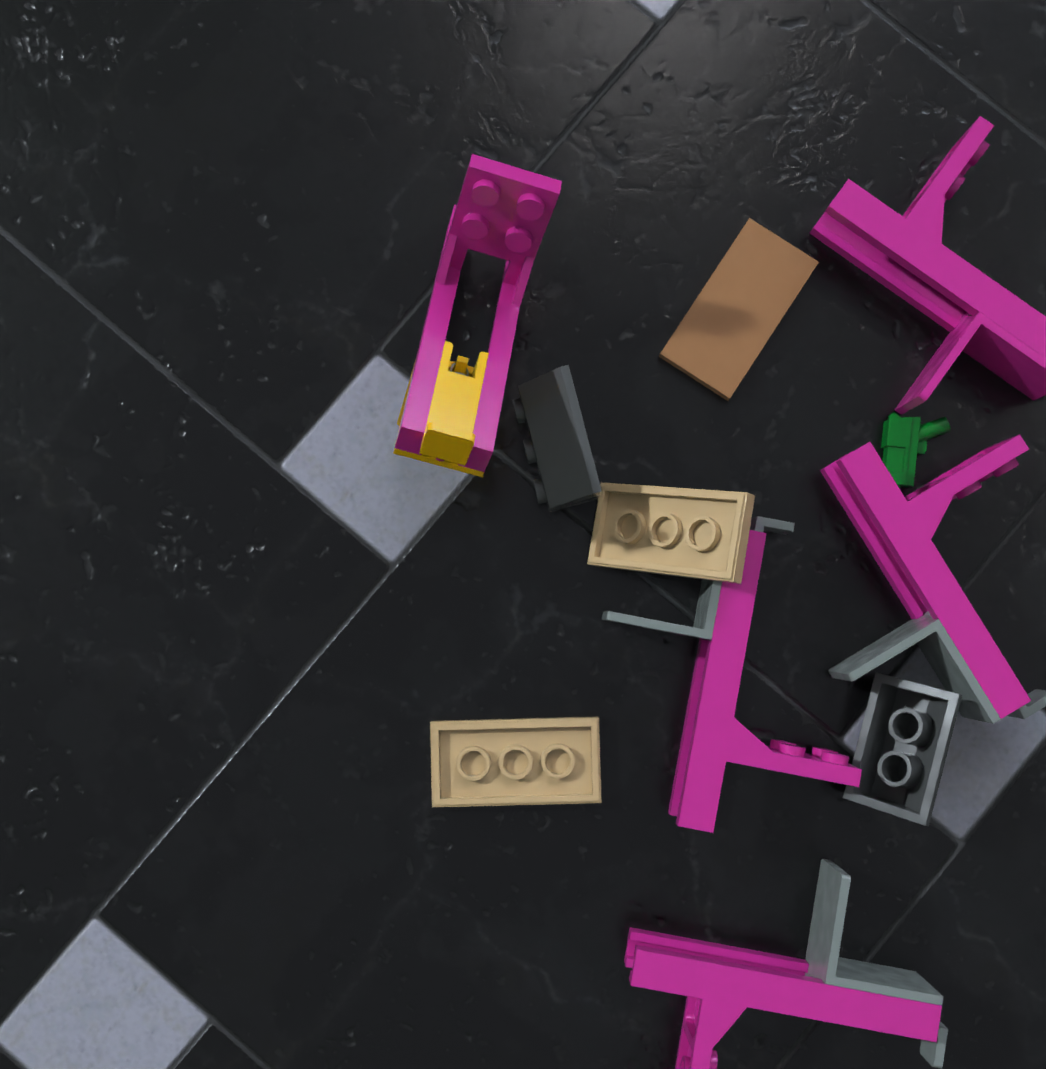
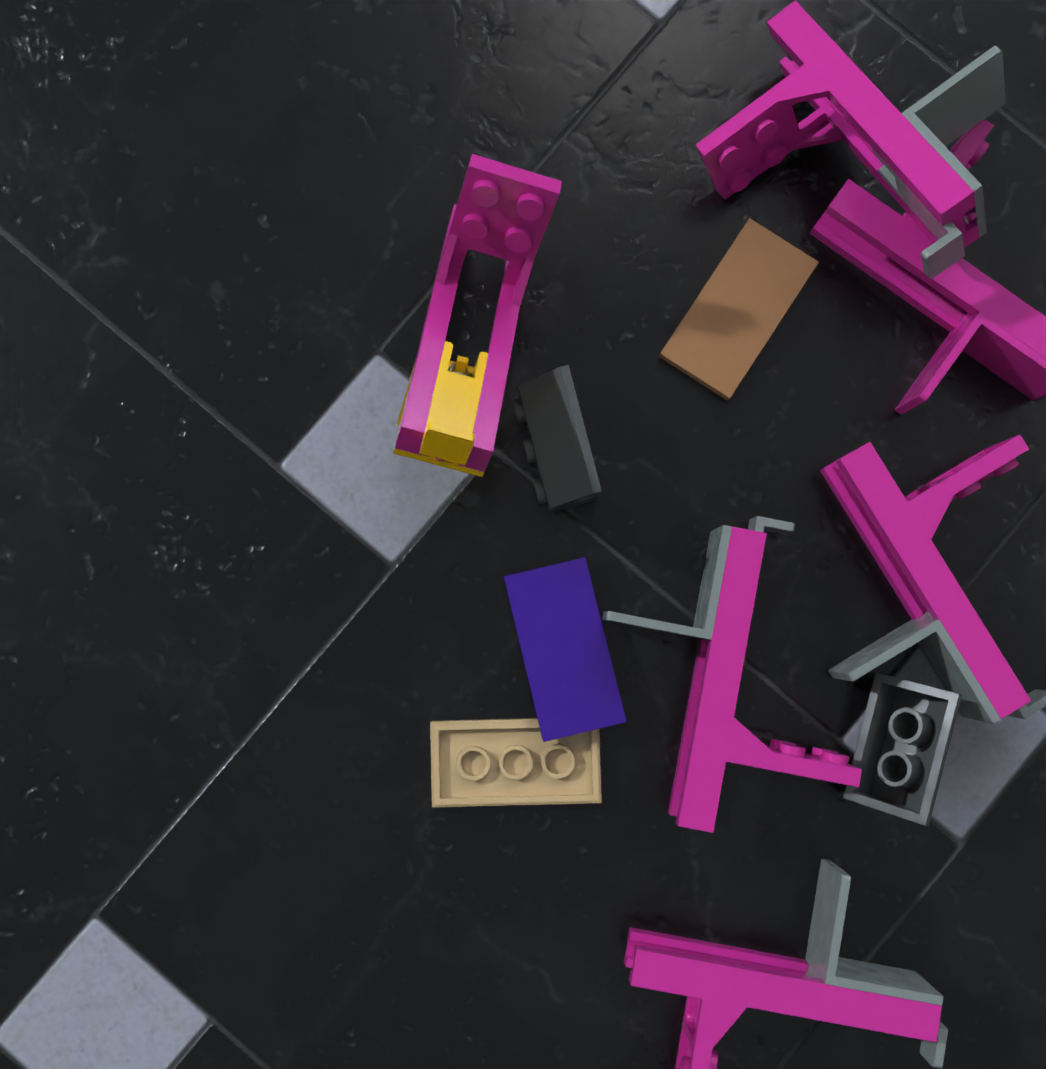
(564, 649): none -> dark purple tile
(672, 531): tan tile -> none
(898, 148): none -> dark pink piece
(905, 439): green piece -> none

